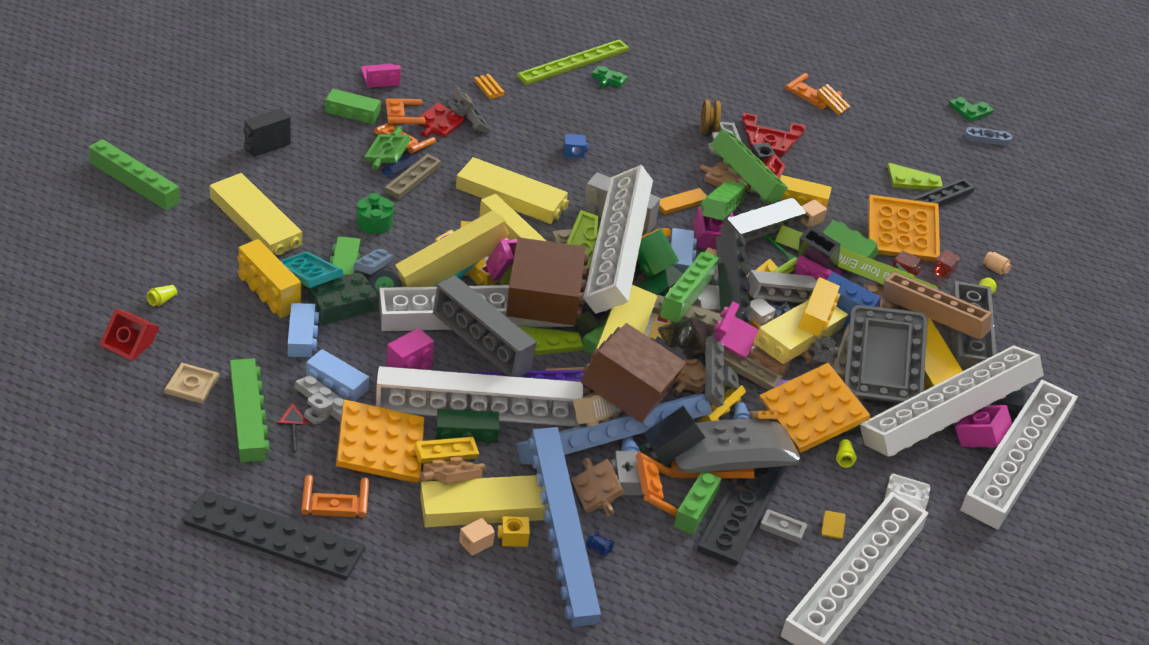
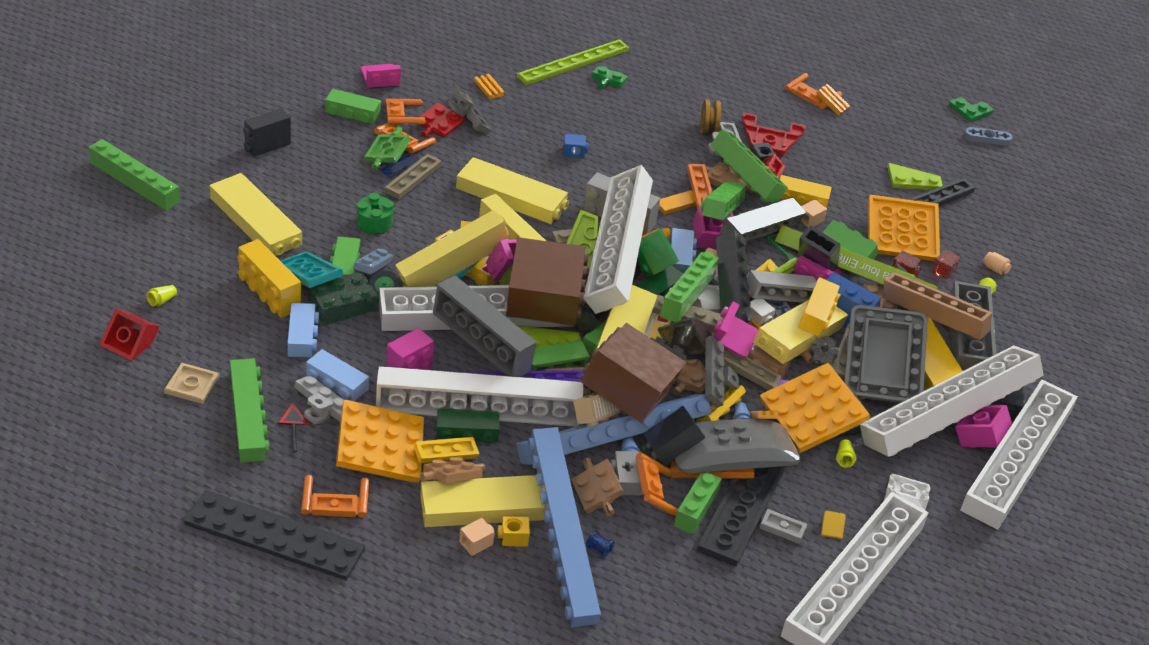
(560, 356): none -> bright green brick
(699, 182): none -> orange plate

